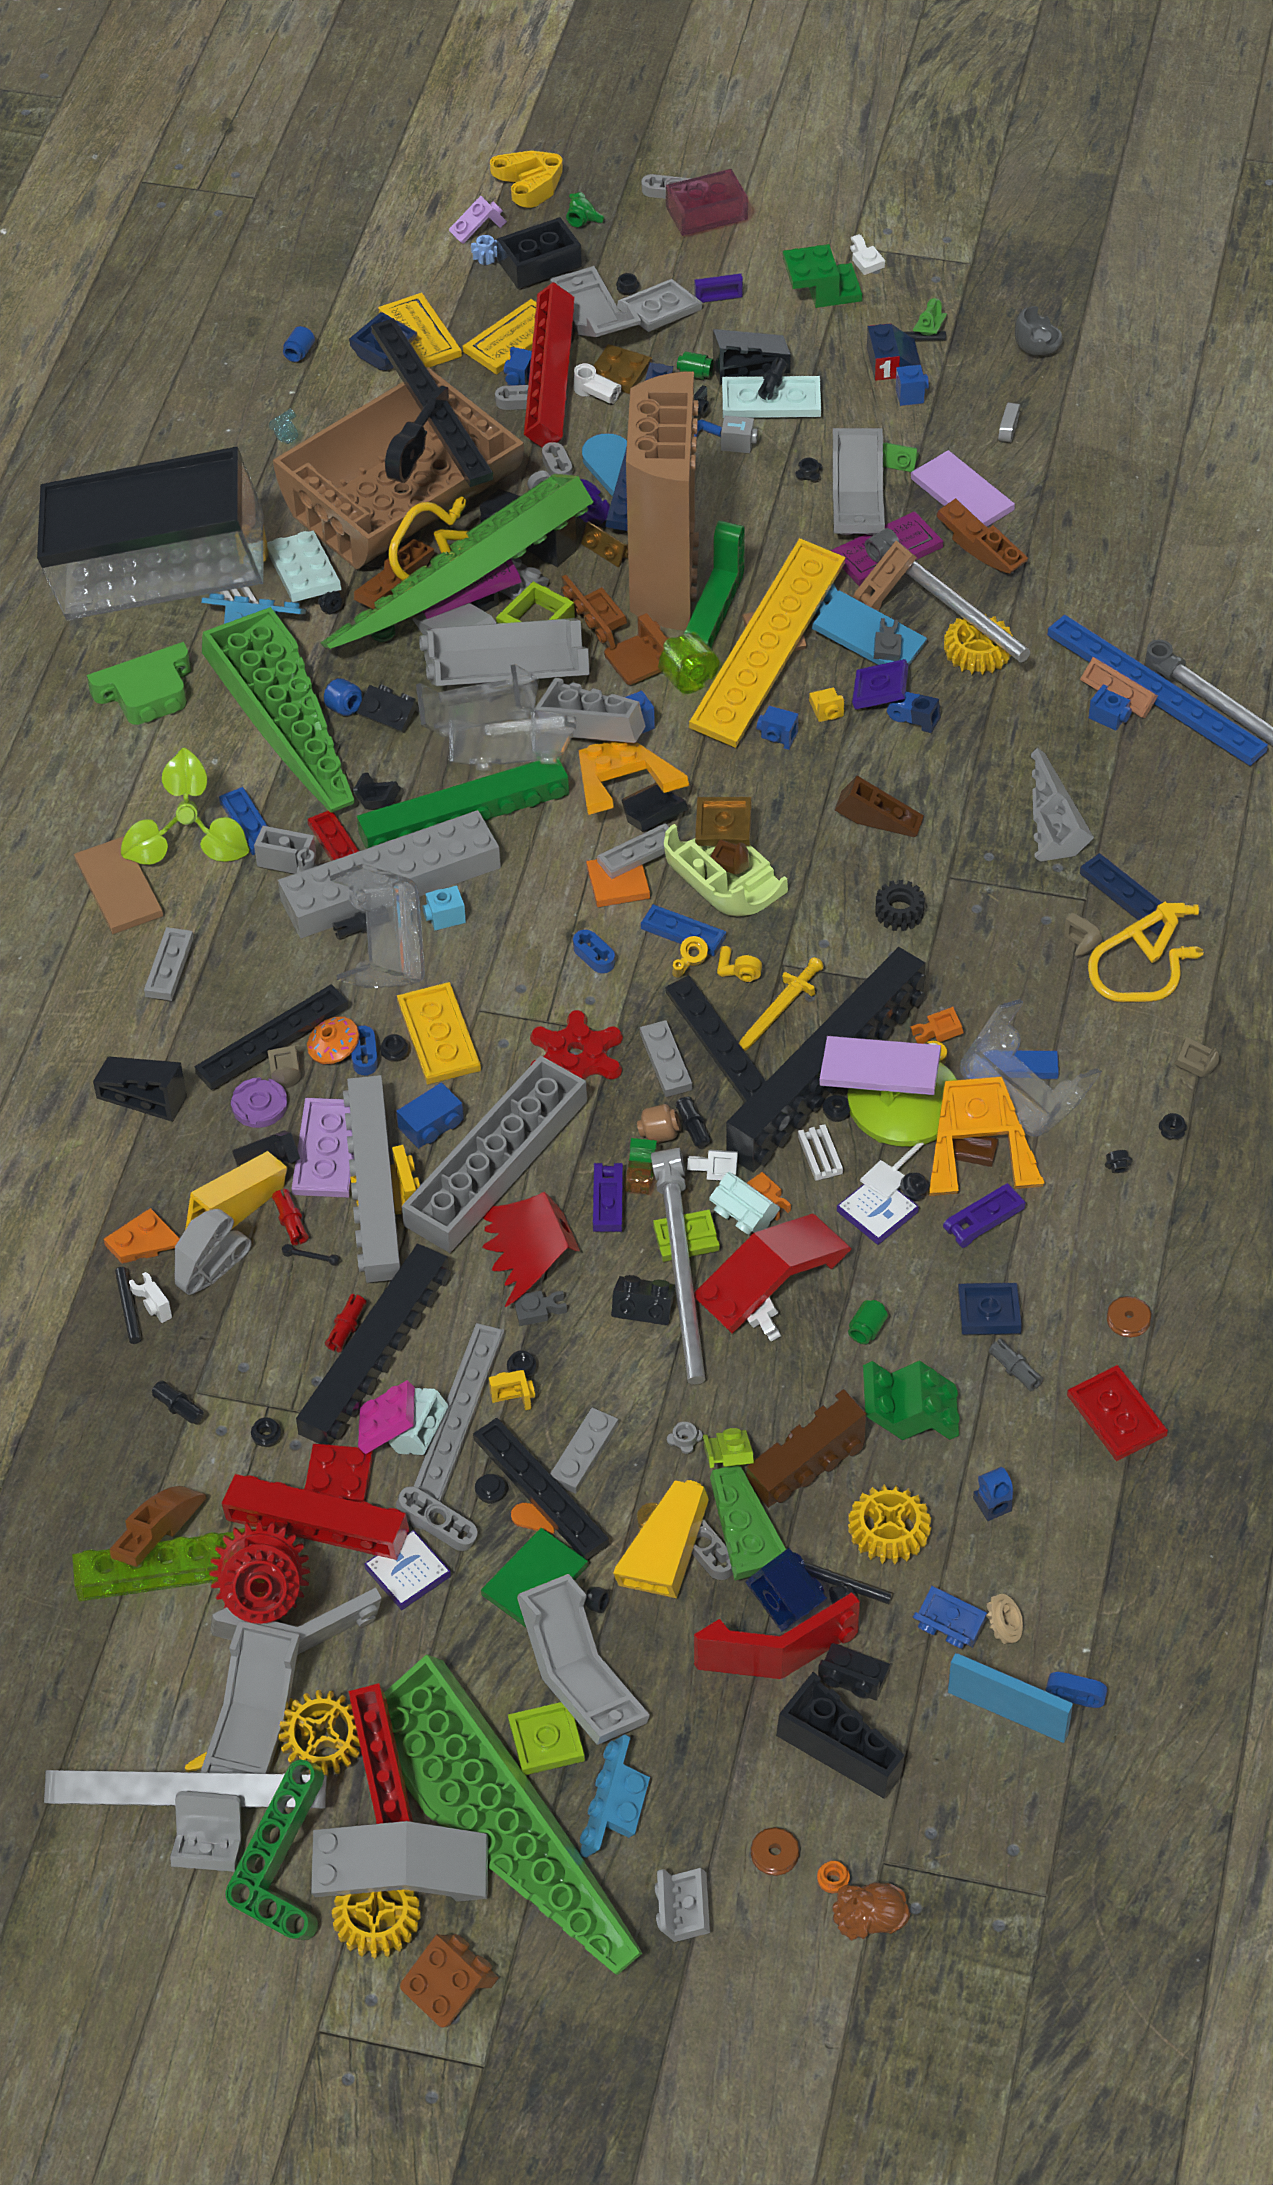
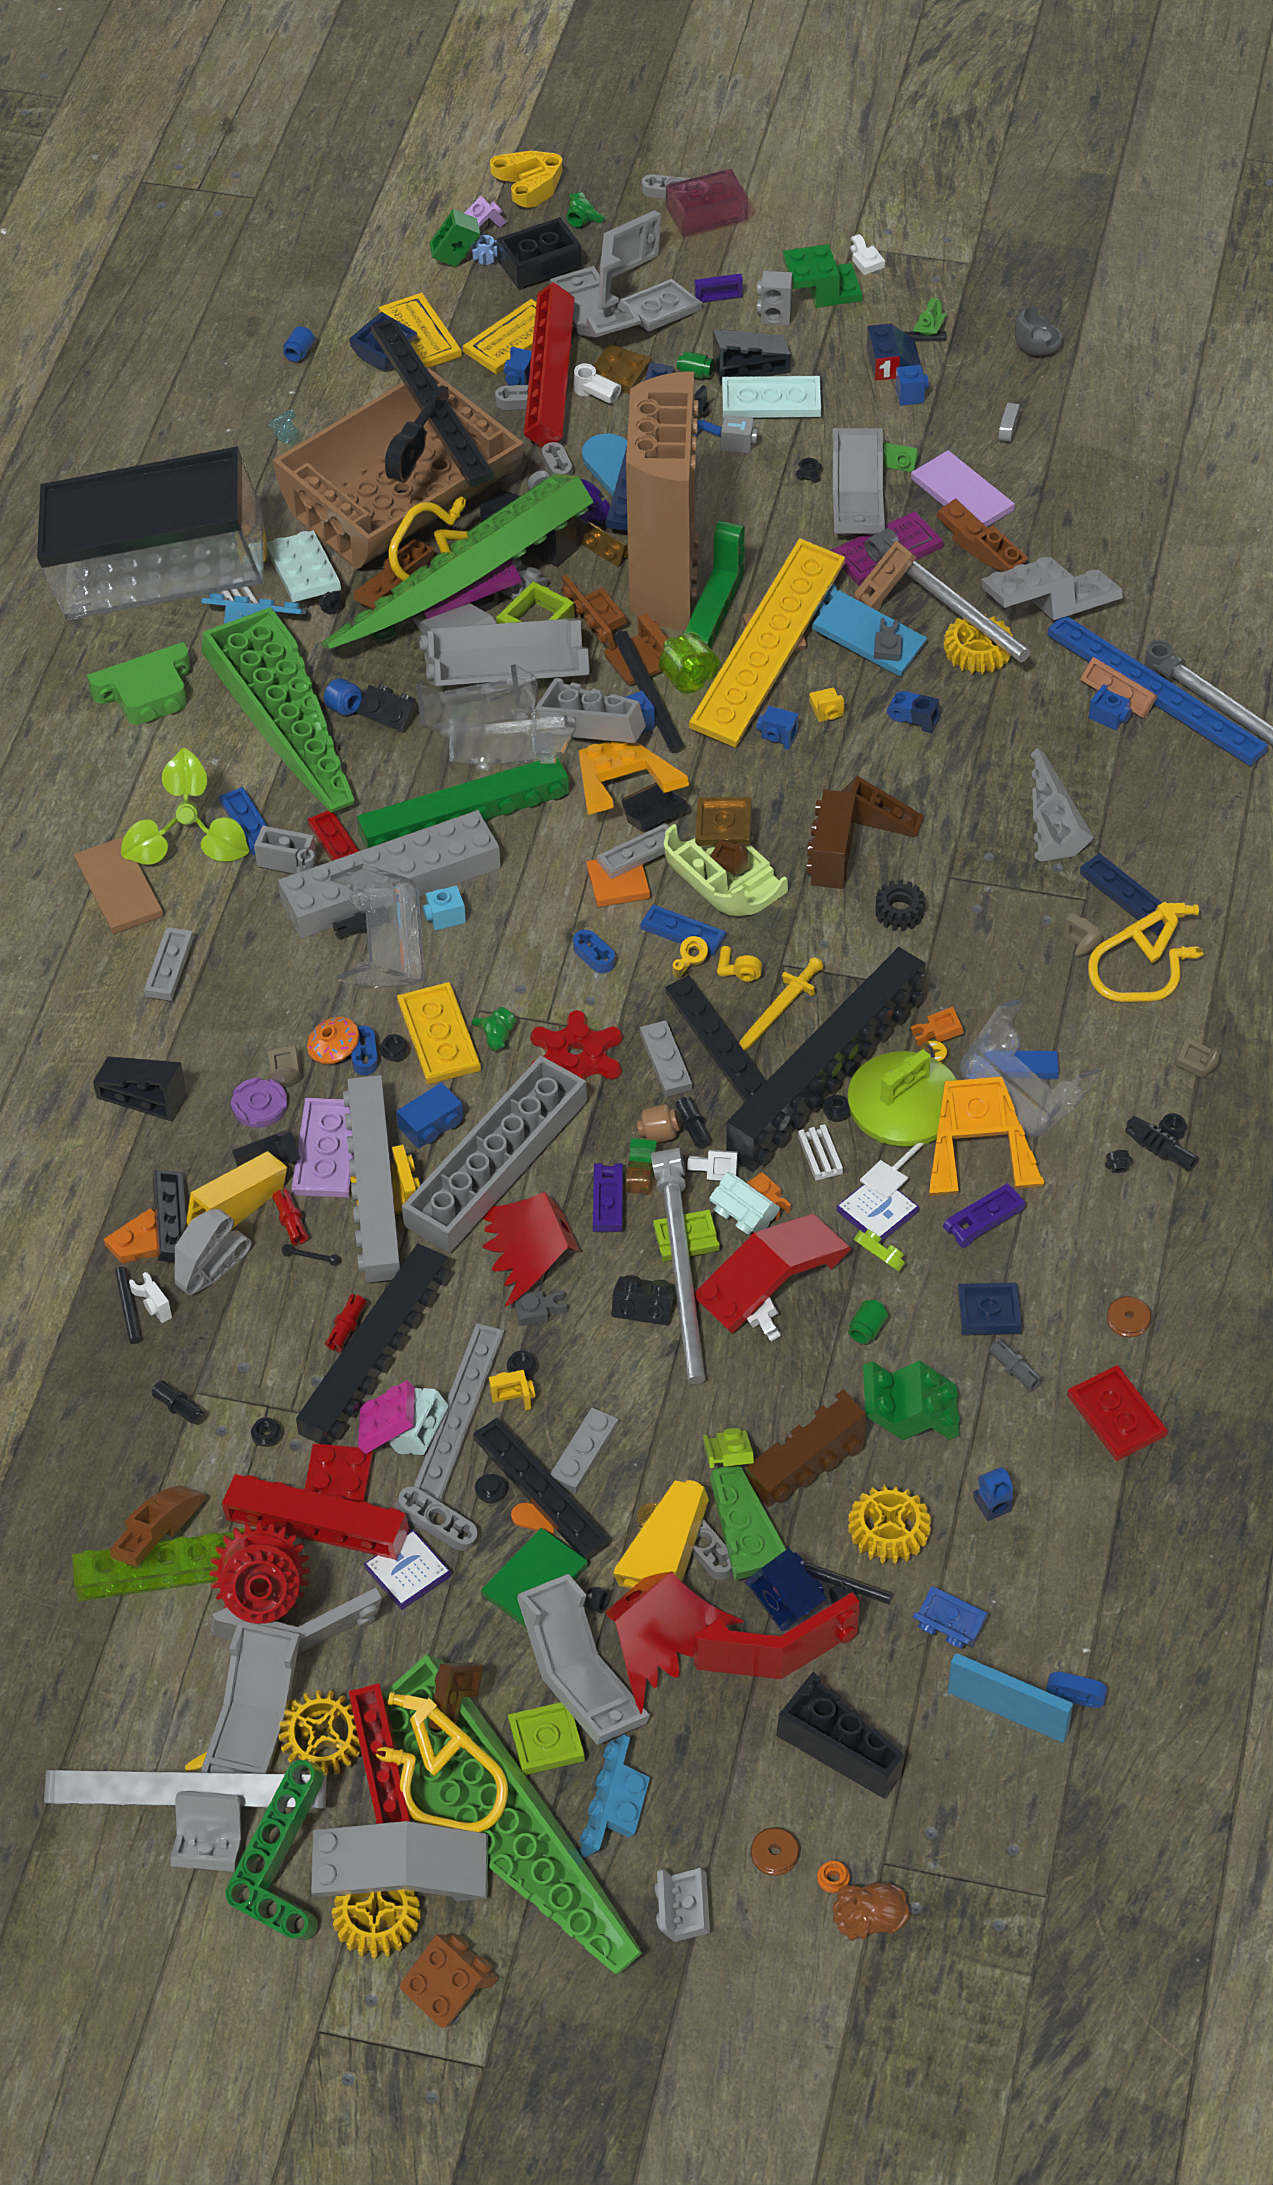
(169, 1212): none -> black tile
(271, 1036): black plate -> none
(373, 794): black bracket -> none
(427, 1708): none -> yellow piece
(452, 1684): none -> reddish brown plate
(454, 238): none -> green brick
(496, 1027): none -> green animal
(625, 249): none -> light grey windscreen
(627, 284): black plate -> none
(646, 685): none -> black axle
(659, 1625): none -> red piece
(684, 1429): light grey plate -> none
(772, 378): black pin -> none
(775, 297): none -> light grey brick
(832, 839): none -> reddish brown brick
(853, 1672): black bracket -> none
(871, 1241): none -> lime plate
(880, 684): dark purple tile -> none
(880, 1065): lavender tile -> none
(914, 1186): black plate -> none
(975, 1150): reddish brown tile -> none
(1005, 1618): tan gear -> none
(1051, 588): none -> light grey bracket
(1160, 1143): none -> black hinge

